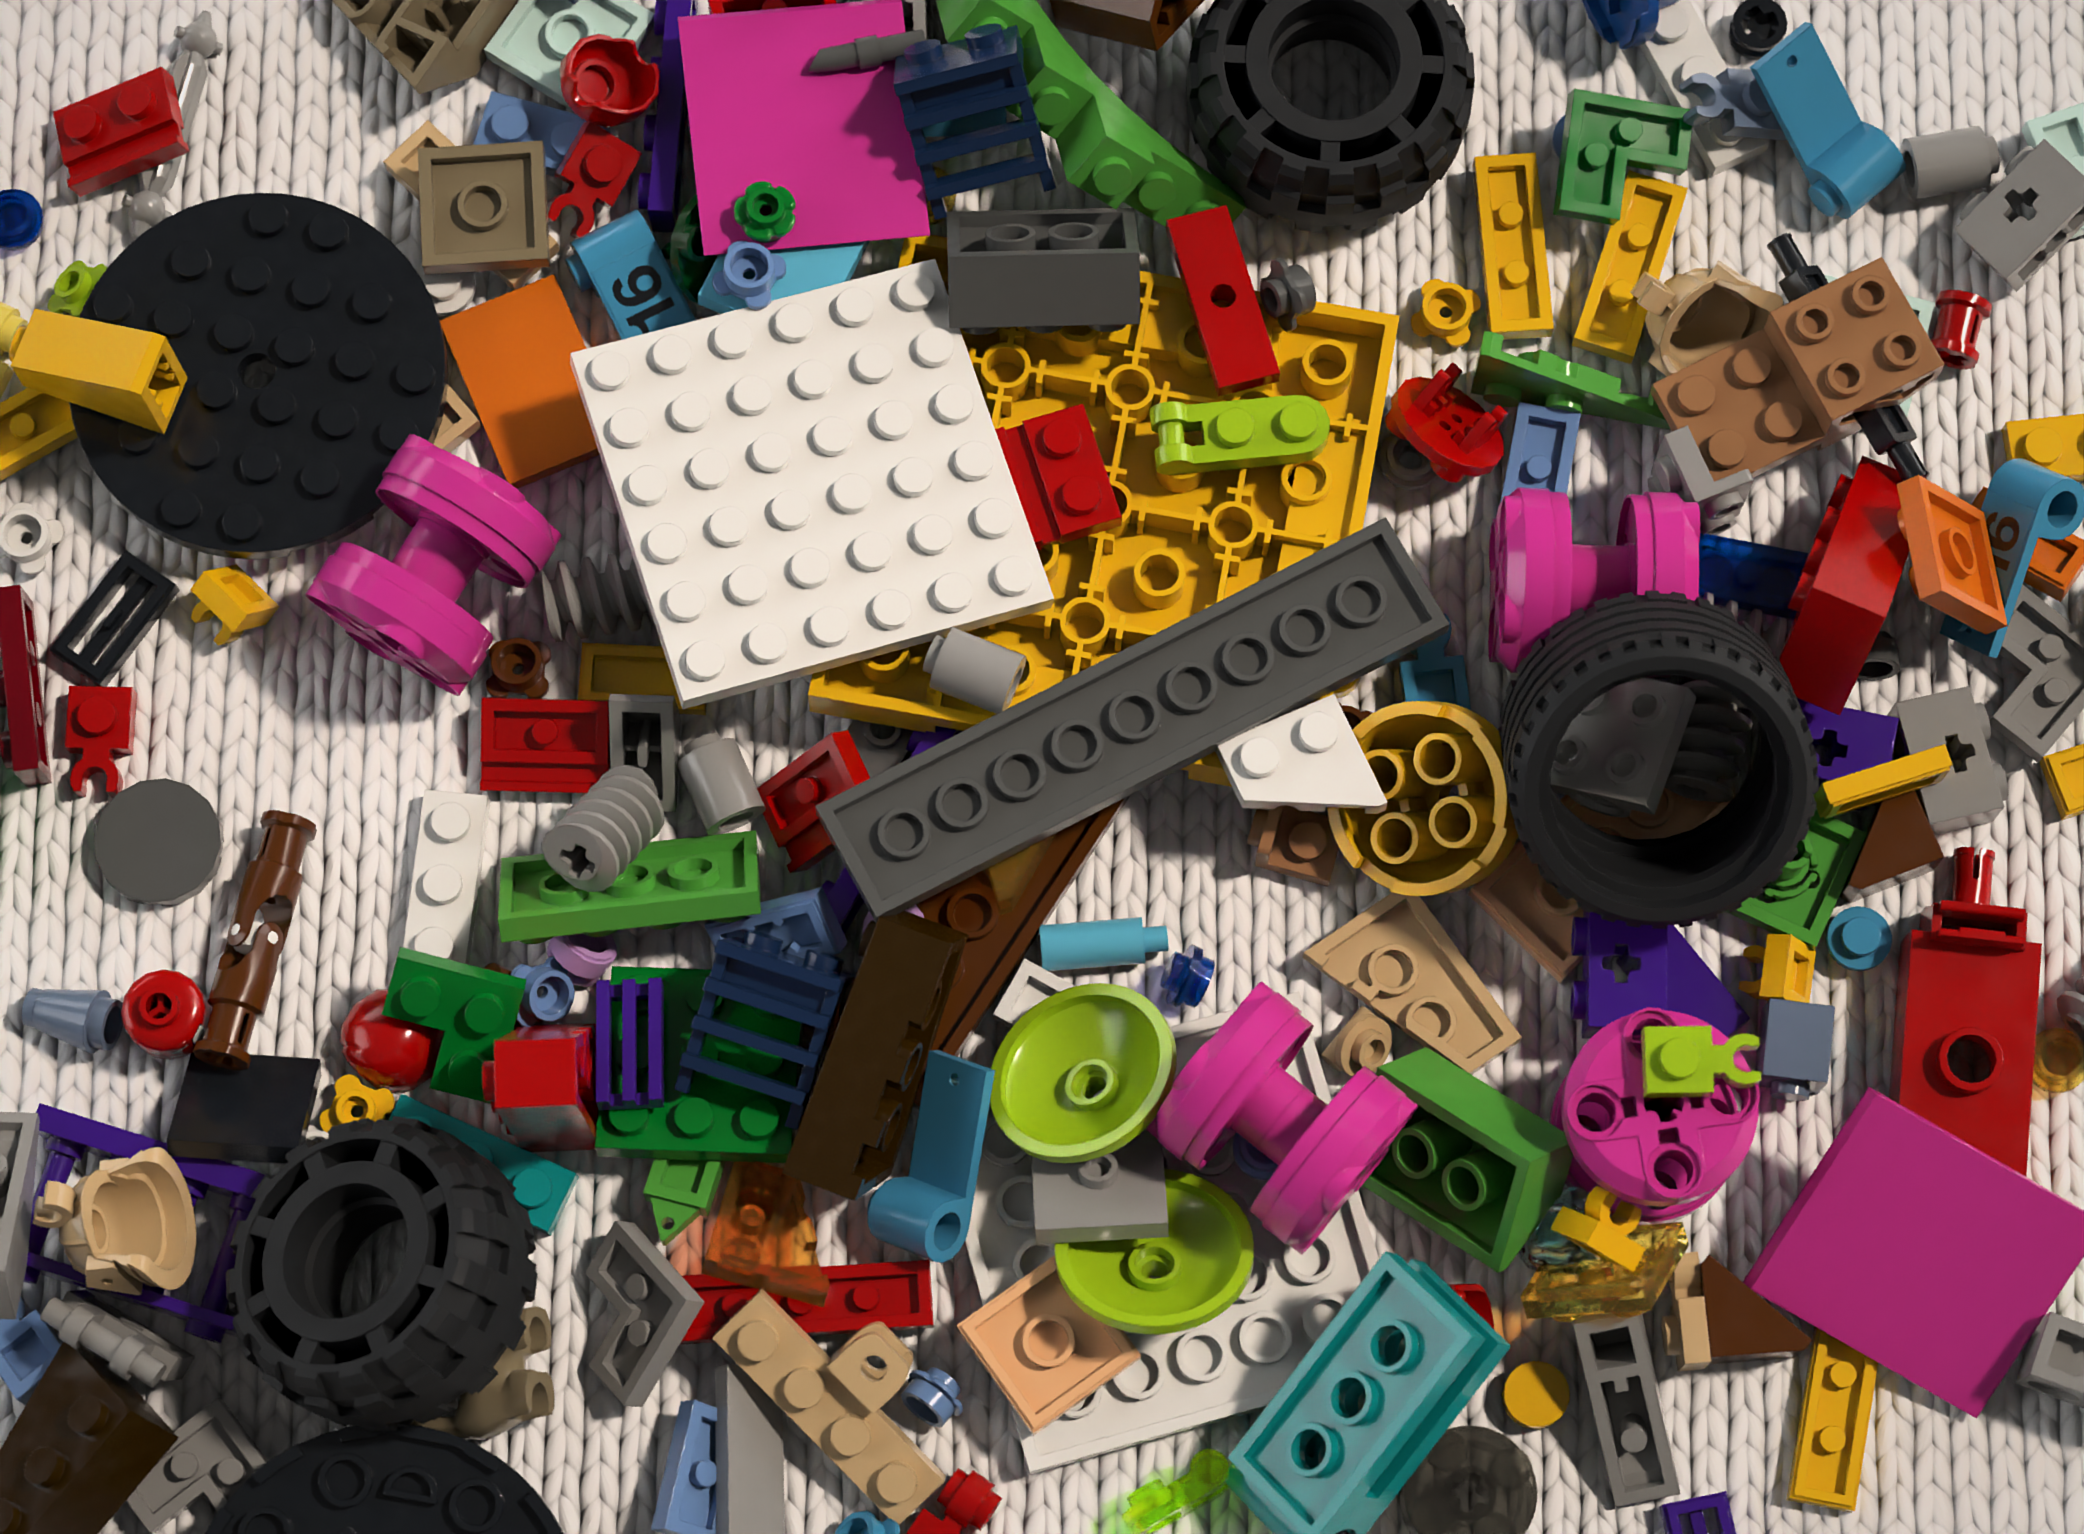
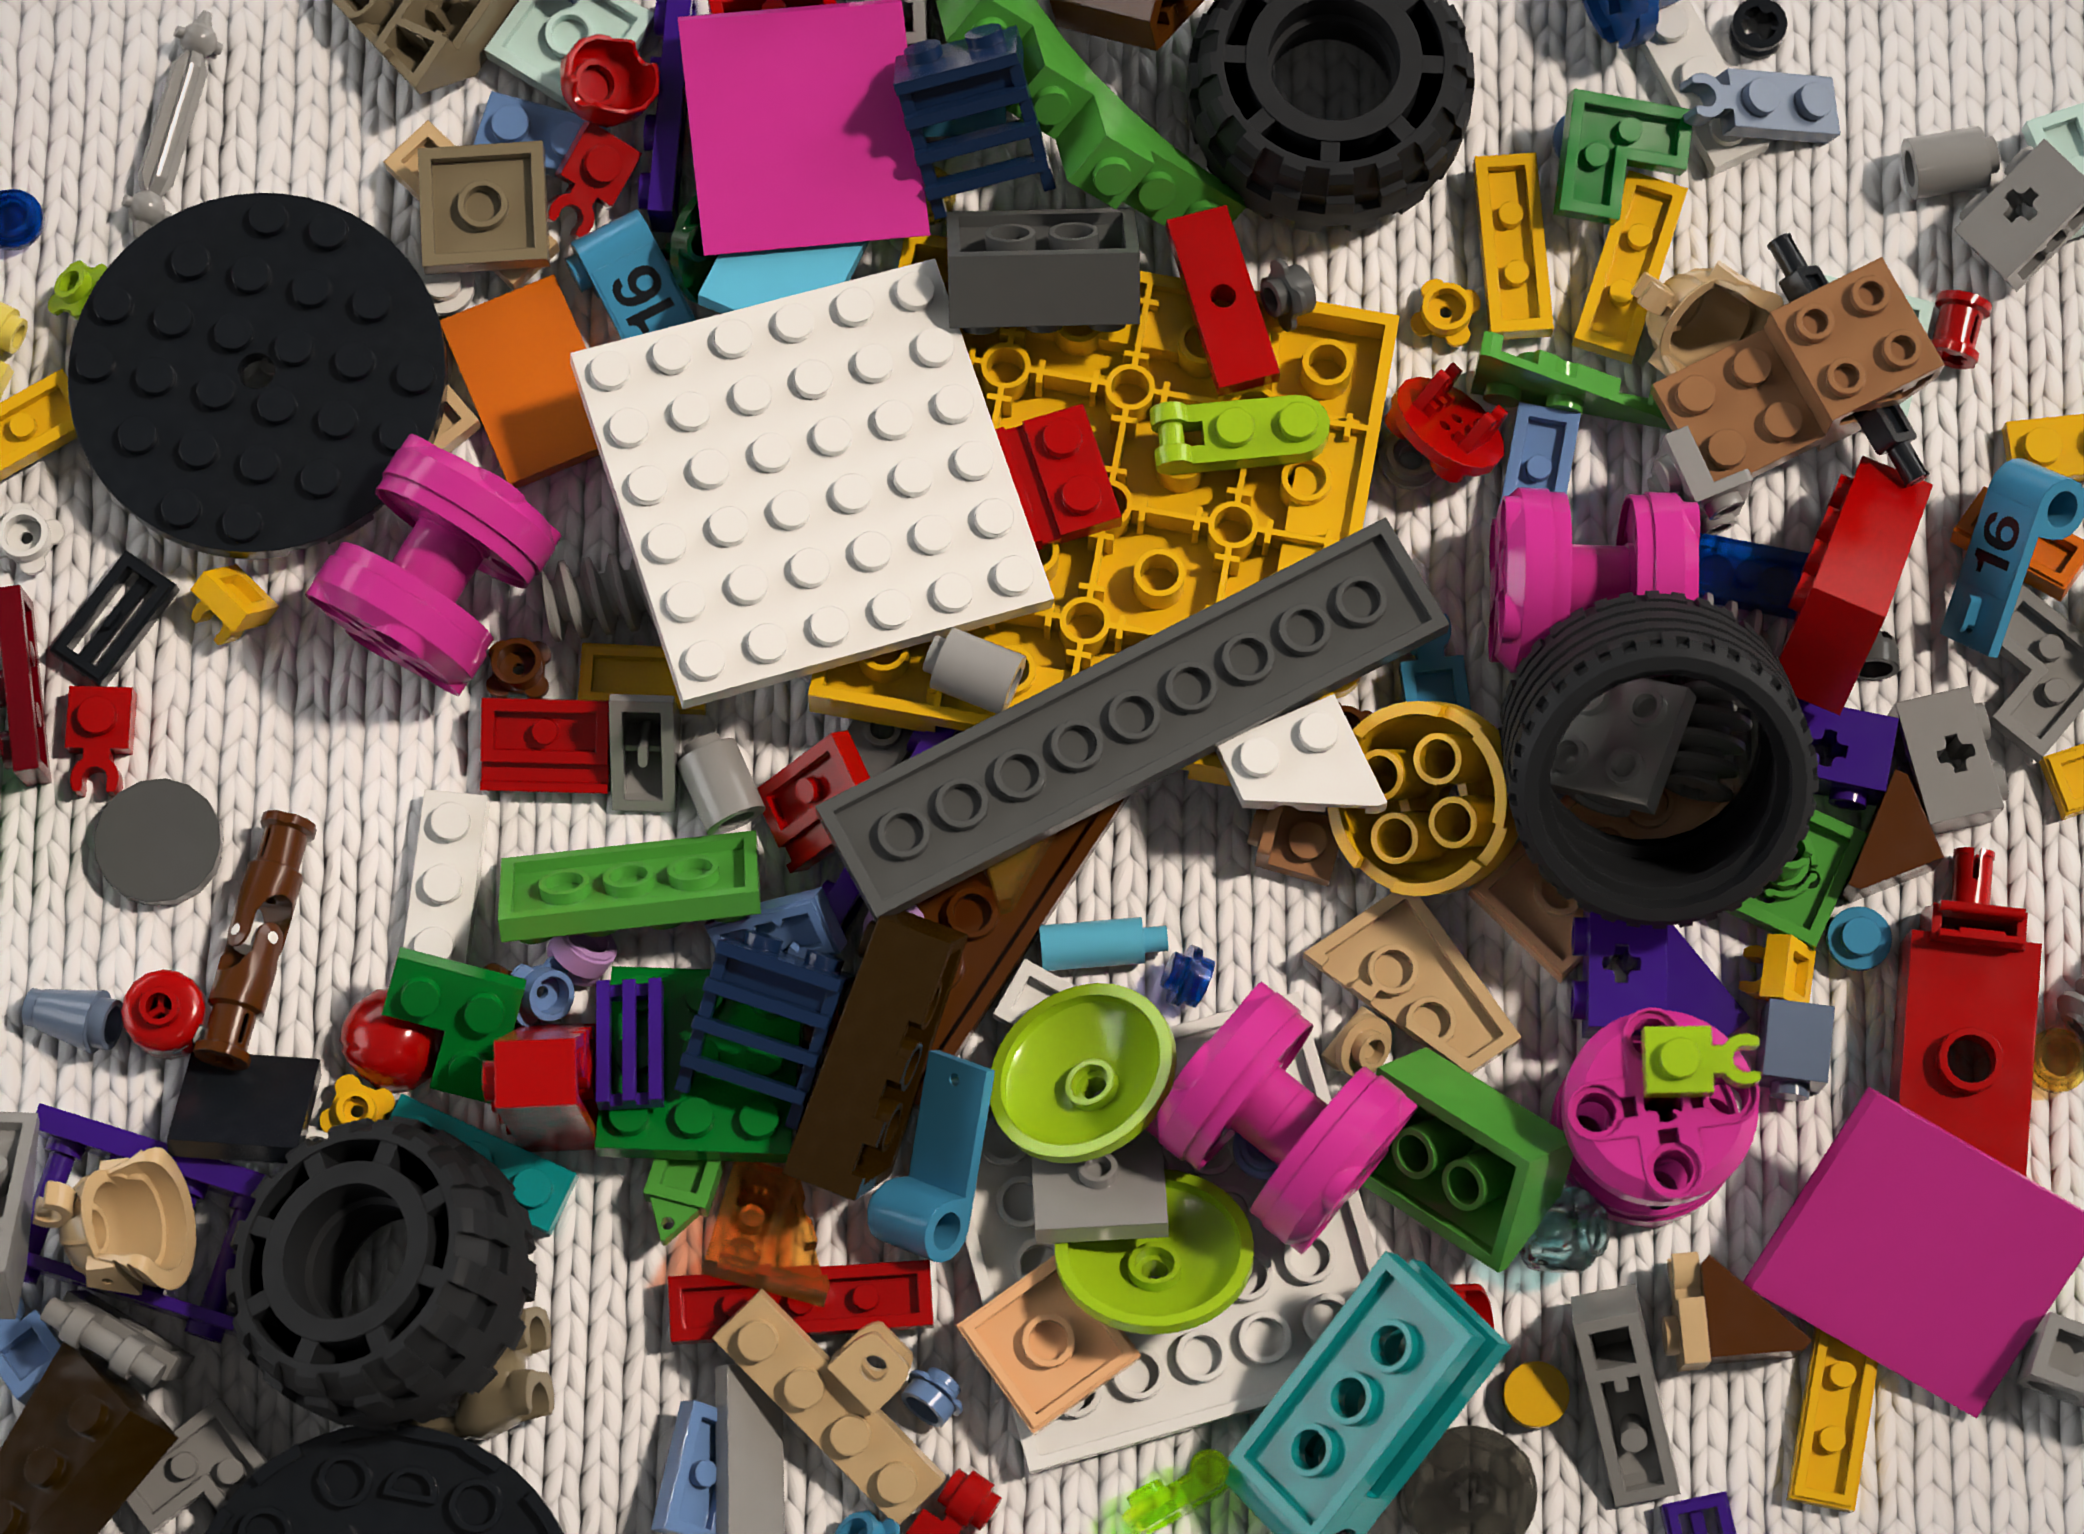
(100, 367): yellow slope -> none
(120, 131): red plate -> none
(605, 829): light grey piece -> none
(652, 1307): light grey plate -> none
(753, 257): medium blue plate -> none
(762, 227): green plate -> none
(864, 52): dark grey piece -> none
(1601, 1233): yellow tile -> none
(1603, 1287): clear yellow plate -> none
(1837, 151): dark azure door -> none
(1882, 781): yellow tile -> none
(1950, 555): orange plate -> none

